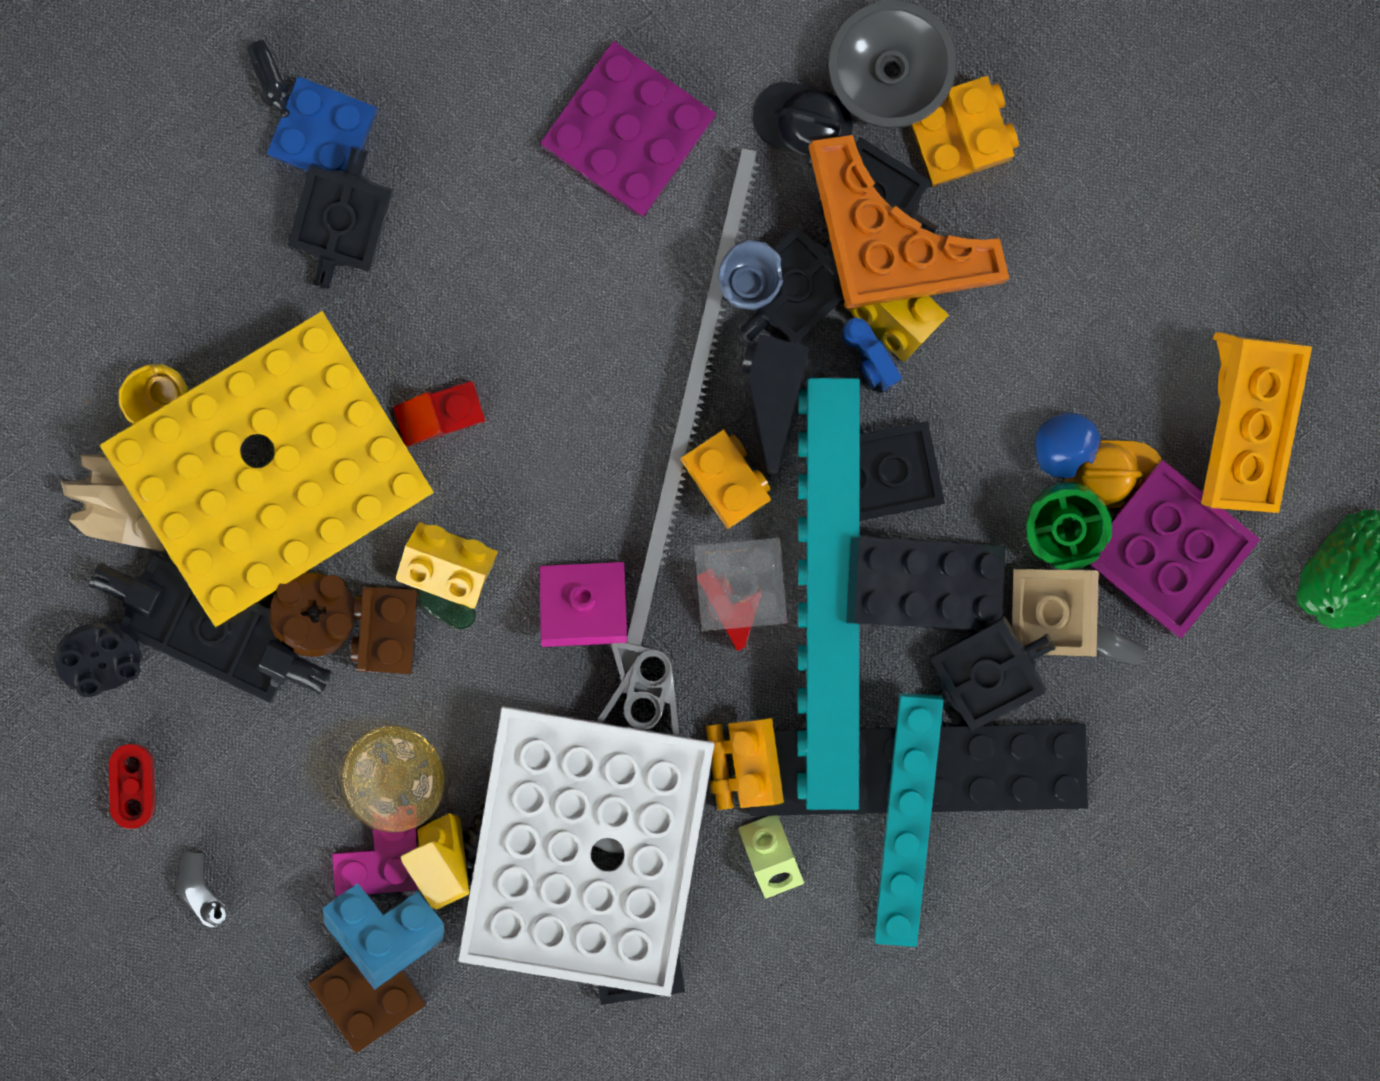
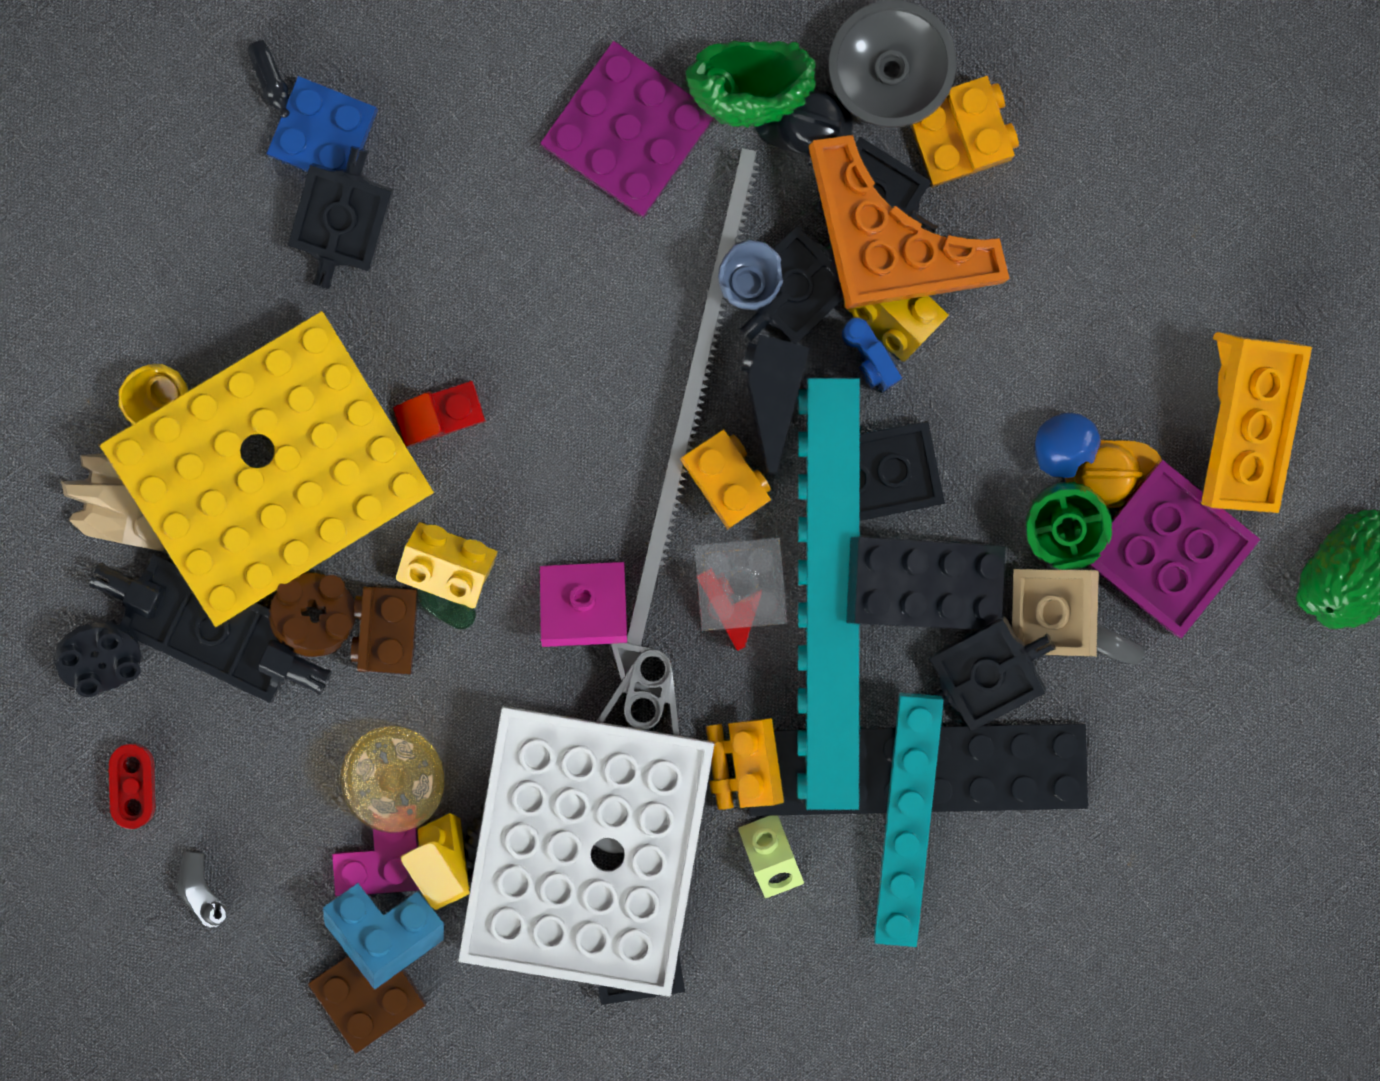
(751, 81): none -> green hair

